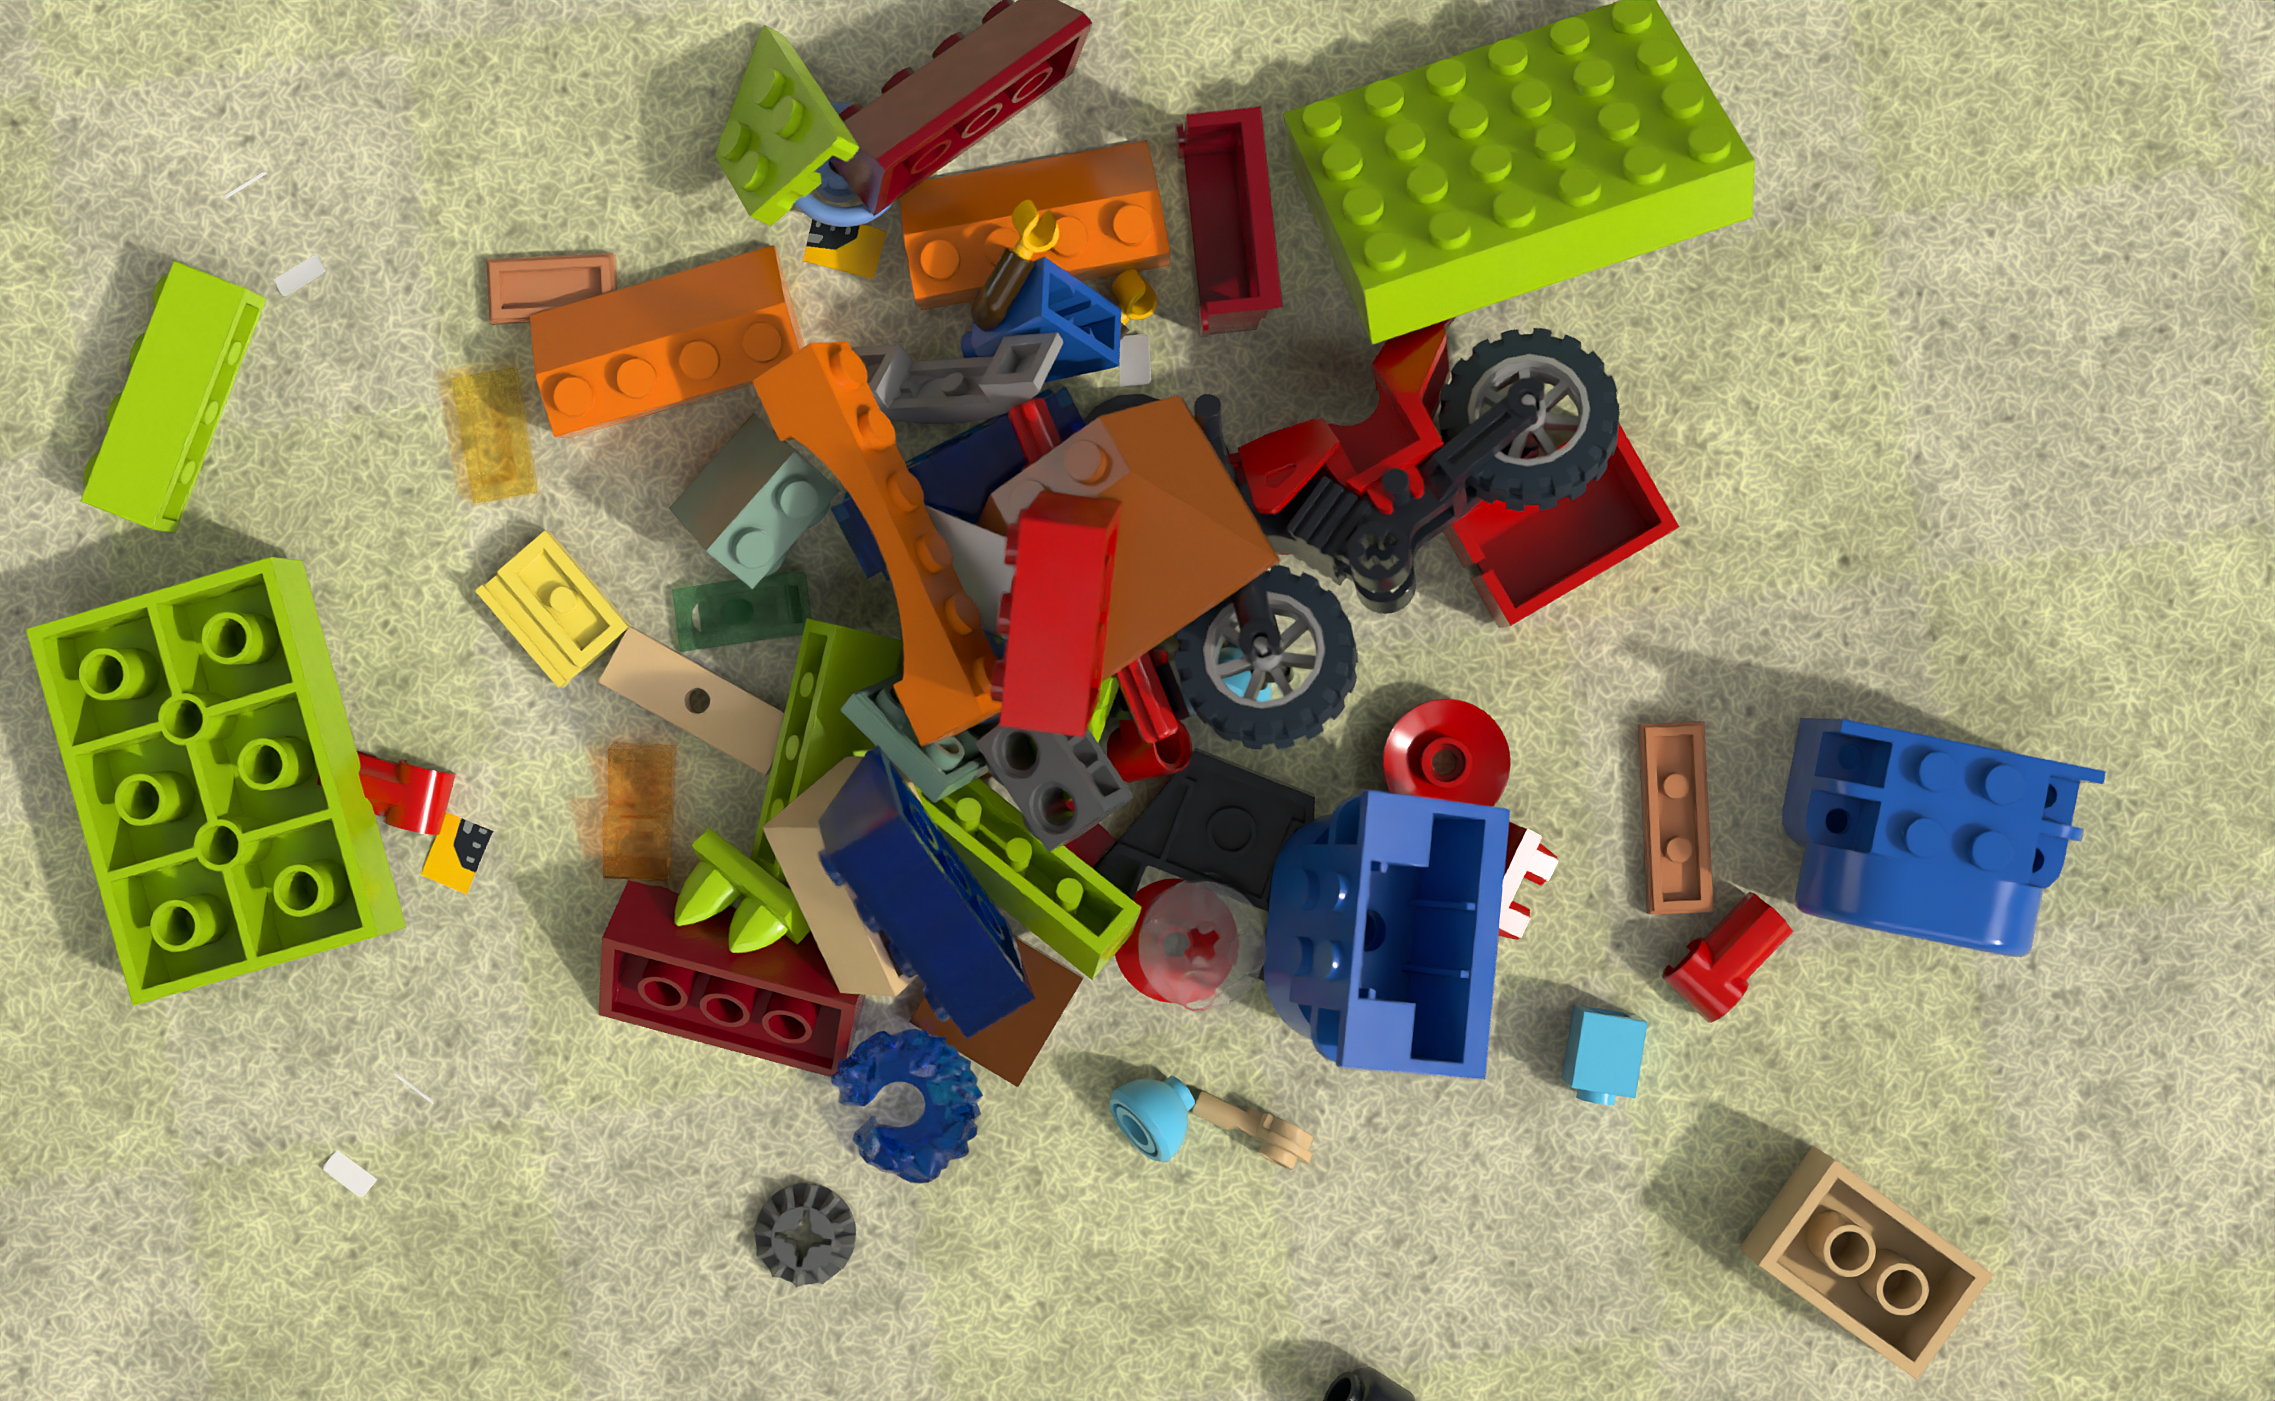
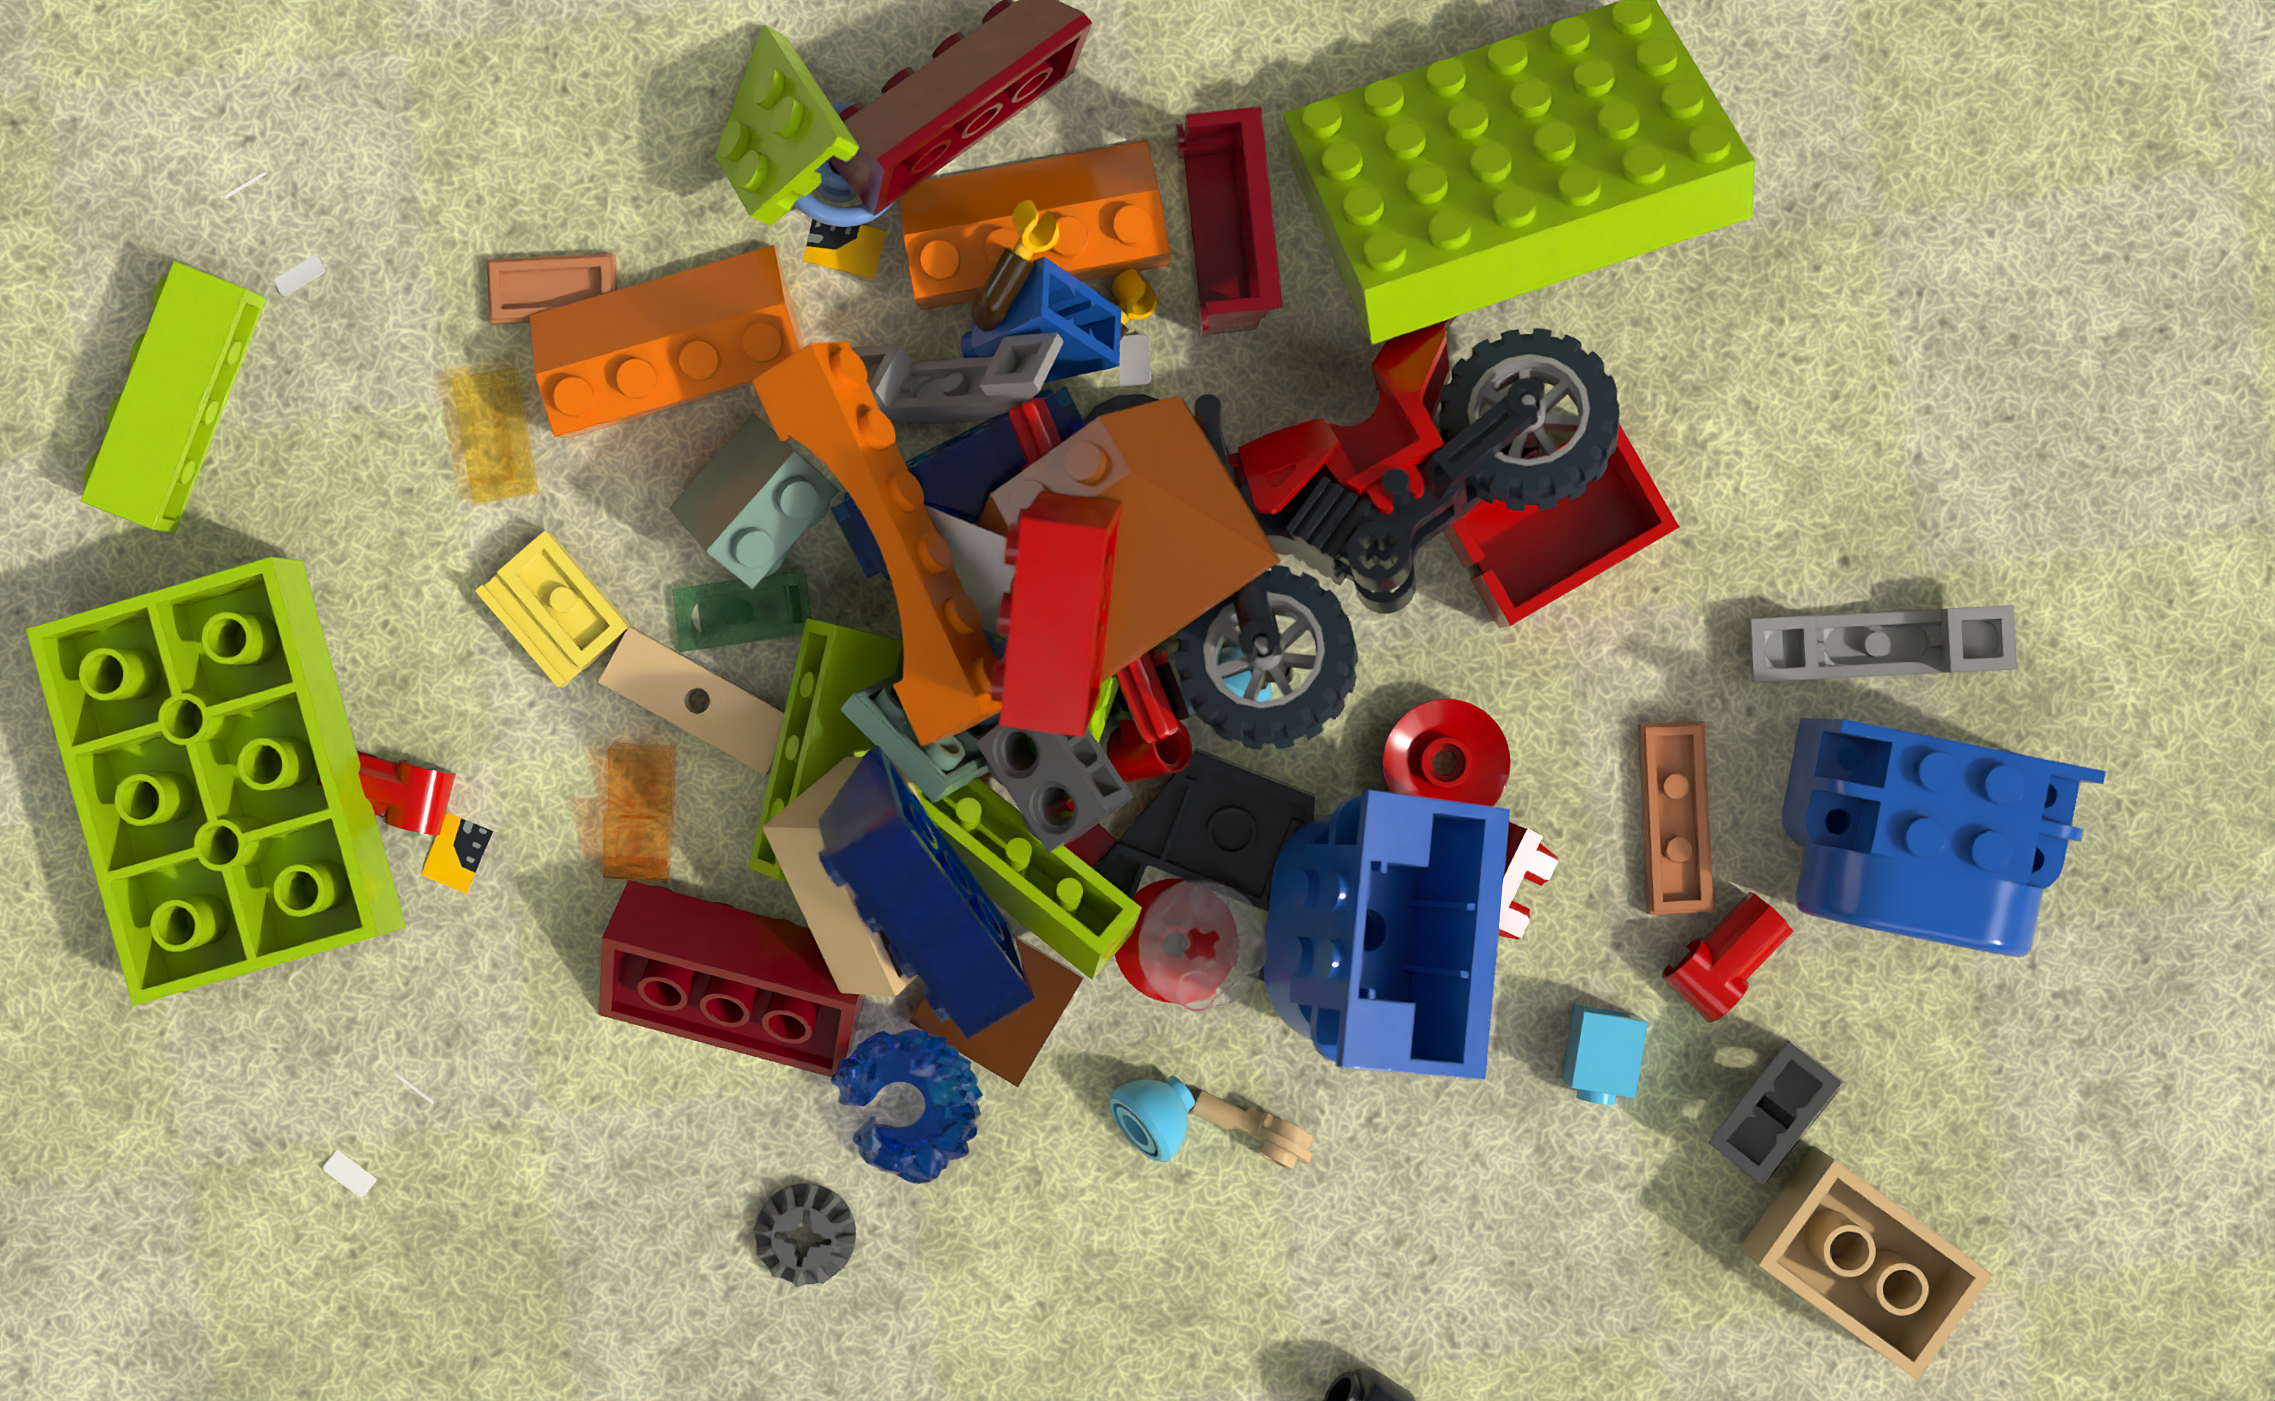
(727, 875): lime tile -> none
(1776, 1112): none -> dark grey brick
(1883, 643): none -> light grey slope

